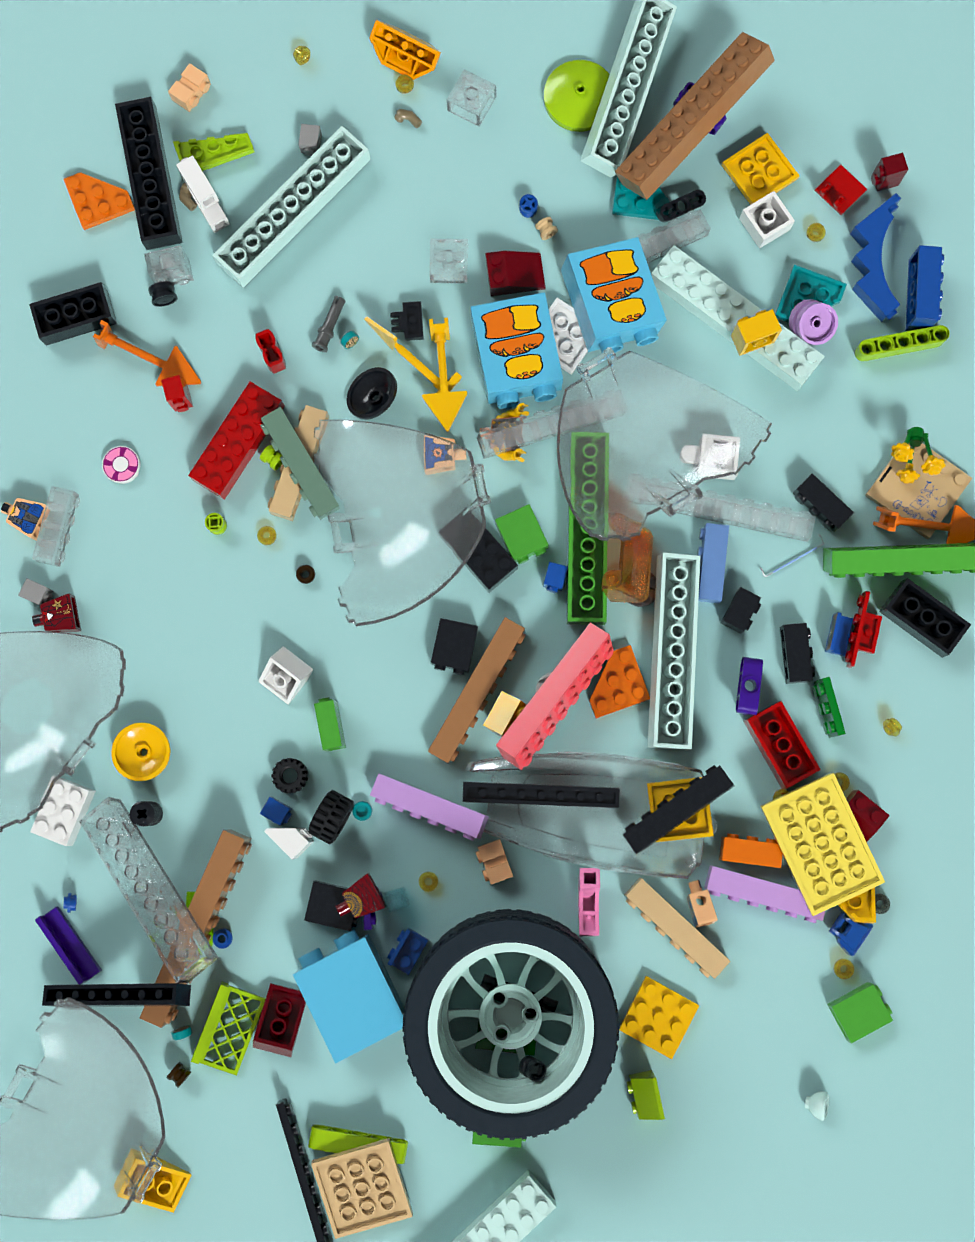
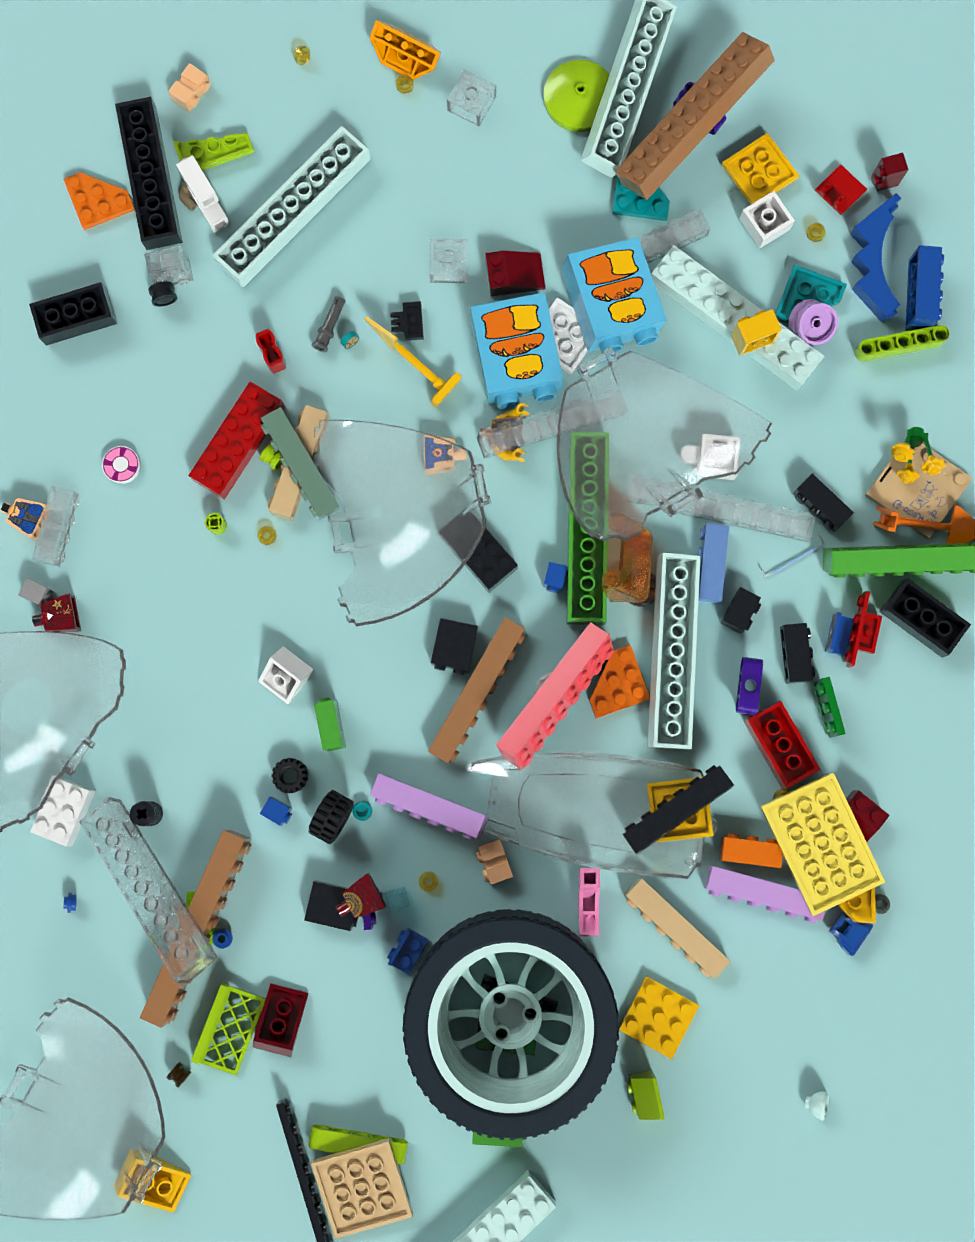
(68, 945): dark purple fence -> none
(120, 994): black brick -> none
(128, 751): yellow dish -> none
(173, 366): orange piece -> none
(177, 393): red brick -> none
(181, 1033): teal tile -> none
(291, 840): white slope -> none
(299, 574): dark brown plate -> none
(309, 139): light grey brick -> none
(350, 995): medium azure brick -> none
(371, 393): black dish -> none
(408, 115): dark tan arm -> none
(443, 404): yellow piece -> none
(503, 713): yellow brick -> none
(522, 534): bright green brick -> none
(528, 201): blue wheel -> none
(532, 1068): black wheel -> none
(541, 794): black plate -> none
(546, 228): tan wheel -> none
(674, 205): black beam -> none
(701, 914): light nougat torso -> none
(845, 780): clear yellow plate -> none
(849, 971): clear yellow plate -> none
(860, 1012): bright green brick -> none
(892, 727): clear yellow plate -> none

